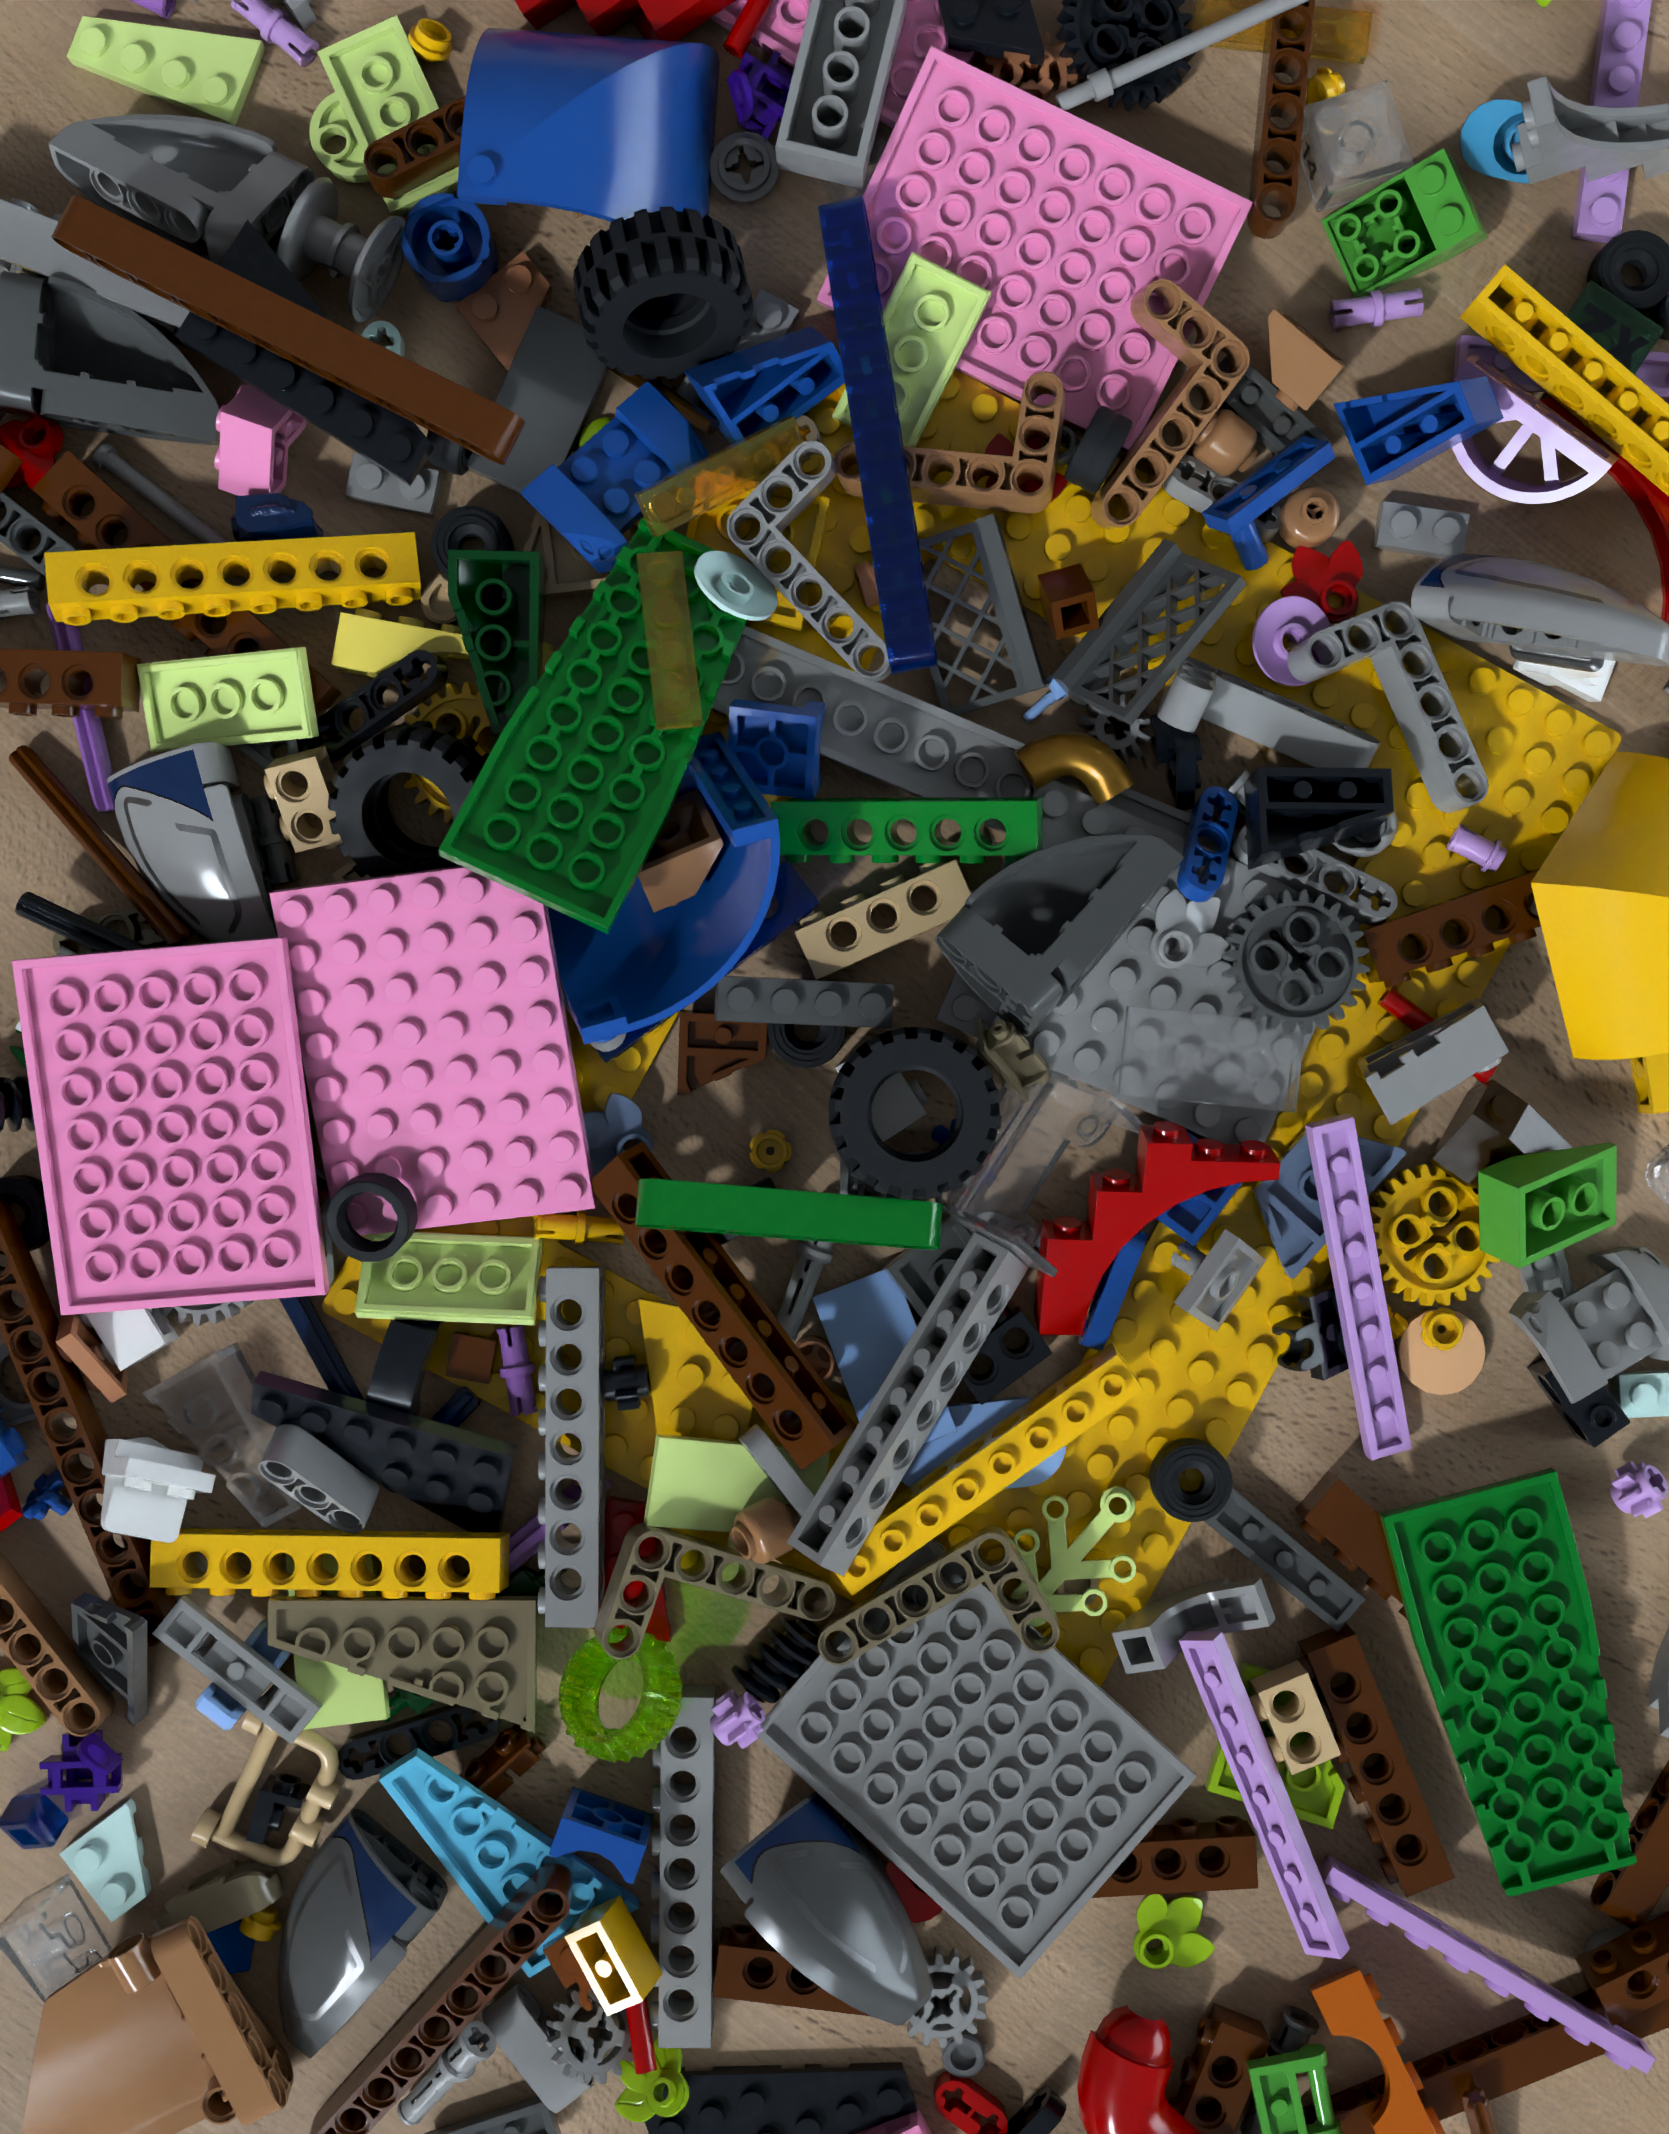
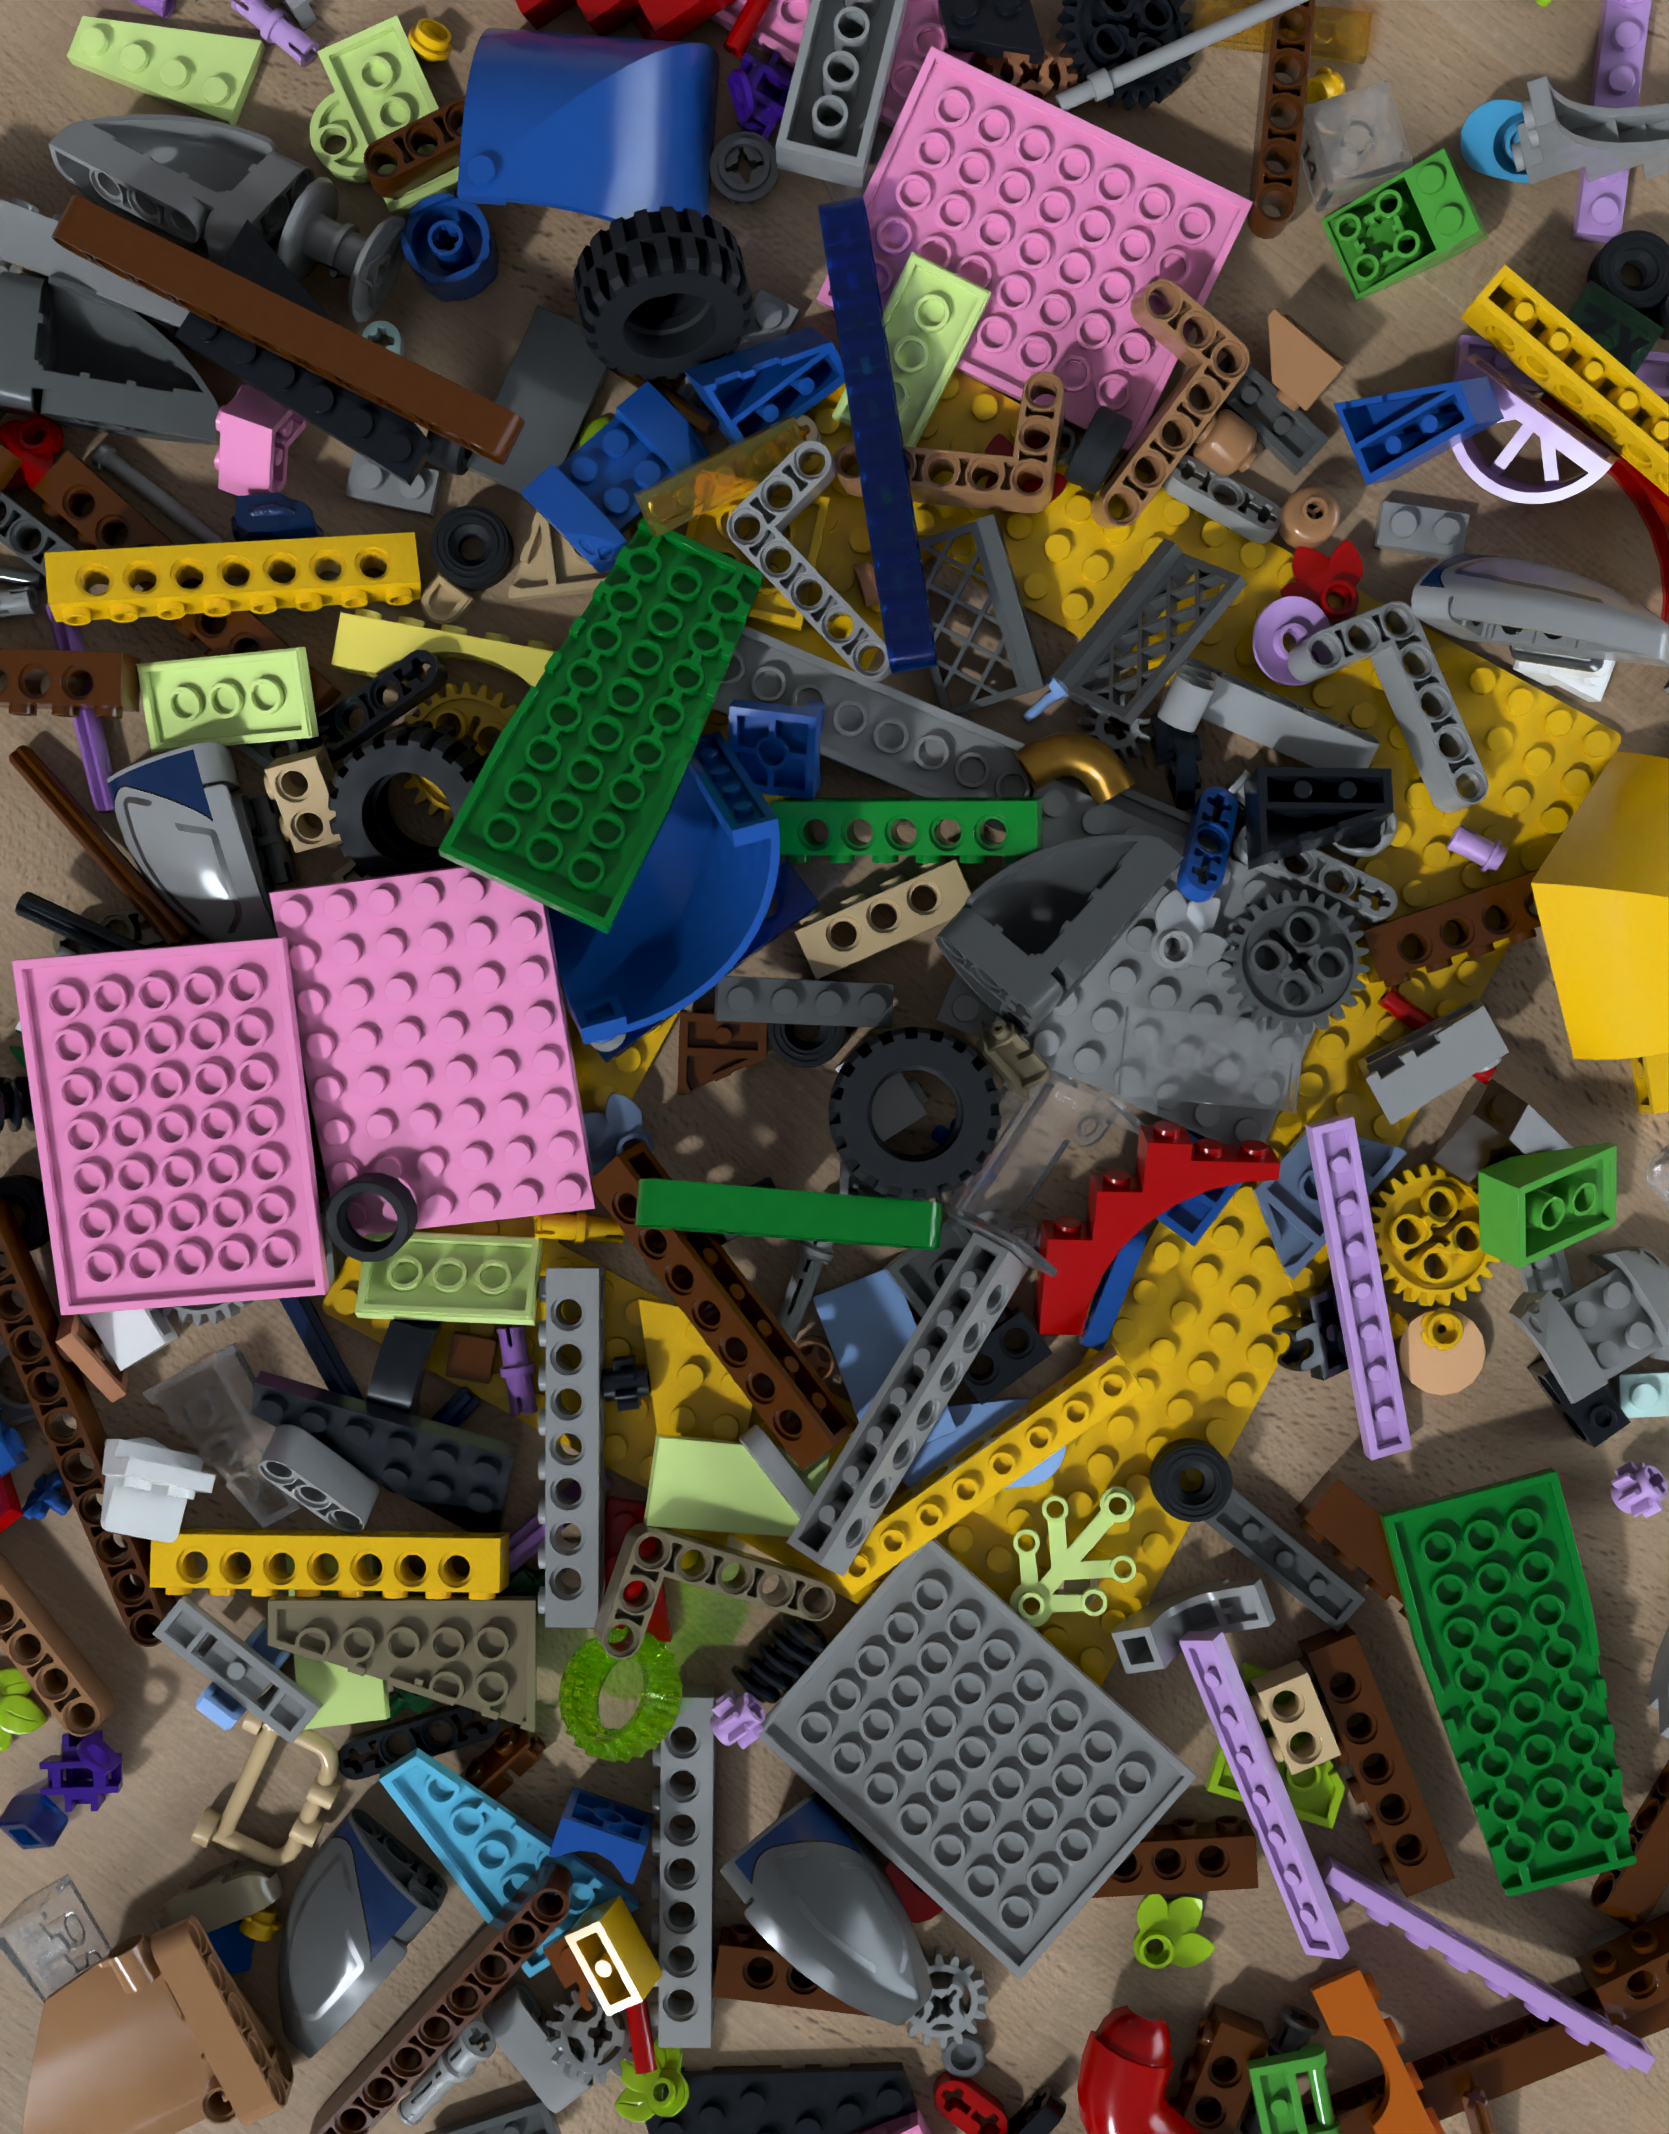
(111, 1862): light aqua wing -> none
(113, 1649): dark grey wing -> none
(272, 1803): black bracket -> none
(501, 623): dark green wedge -> none
(505, 307): nougat wing -> none
(669, 640): clear yellow plate -> none
(681, 853): medium nougat slope -> none
(735, 585): light aqua dish -> none
(761, 1142): yellow plate -> none
(764, 1529): medium nougat head -> none
(941, 1592): dark tan beam -> none
(1068, 601): reddish brown brick -> none
(1216, 1278): light grey tile -> none
(1261, 490): blue piece -> none
(1376, 308): lavender pin -> none

